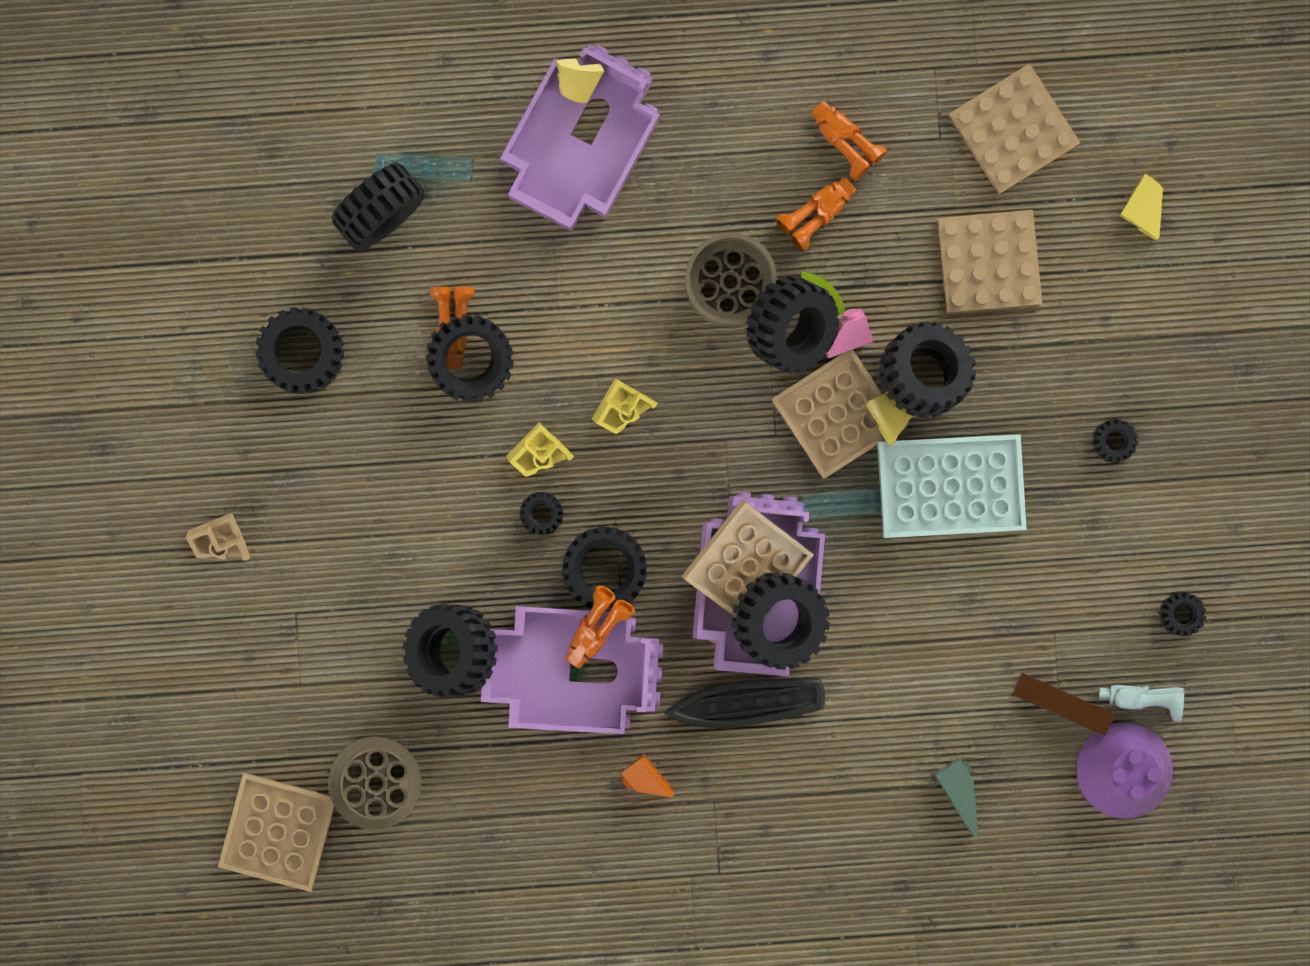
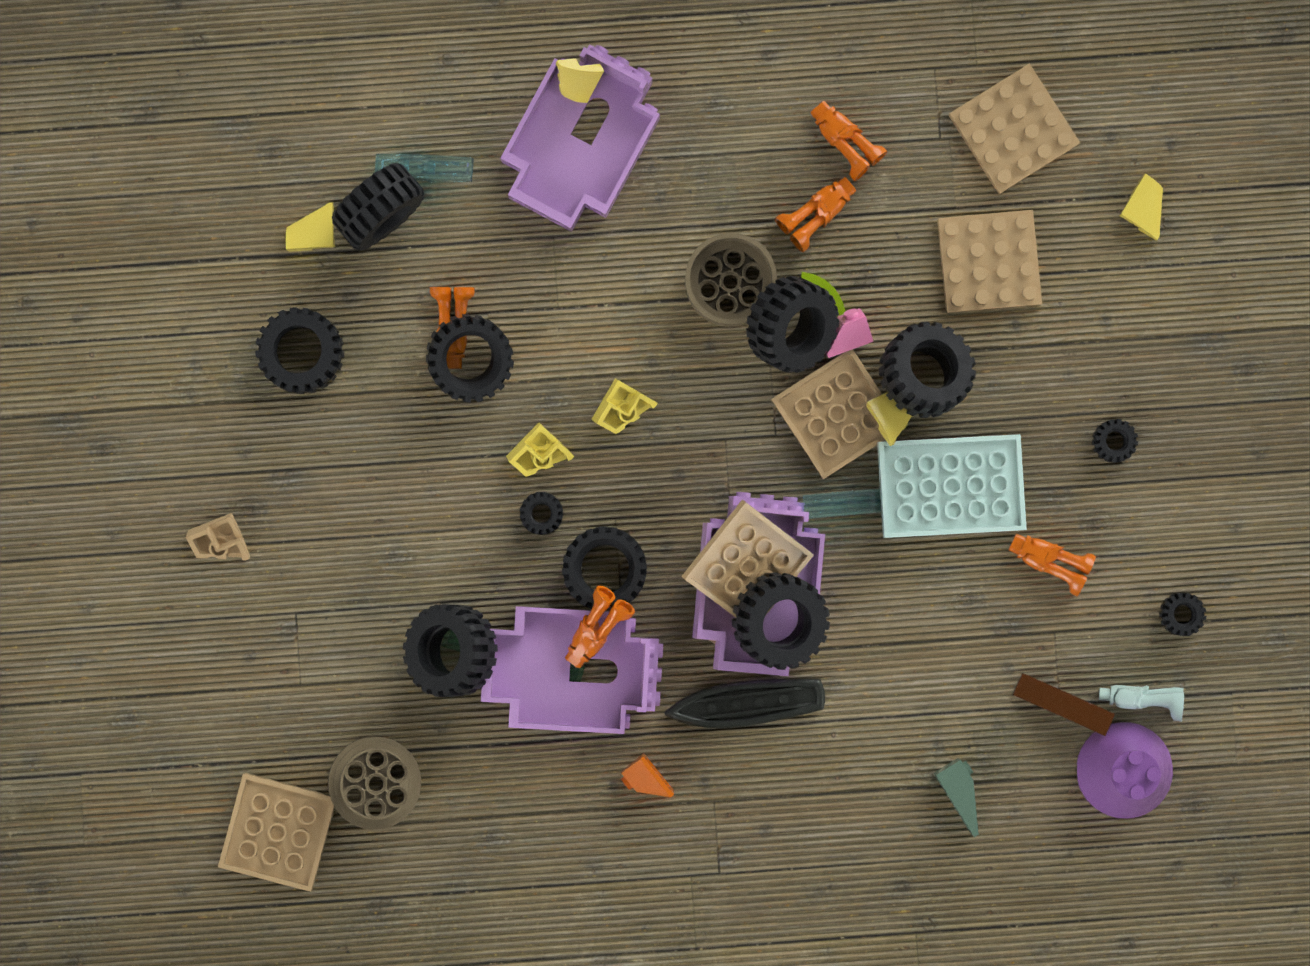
(312, 231): none -> light yellow slope
(1041, 555): none -> orange piece

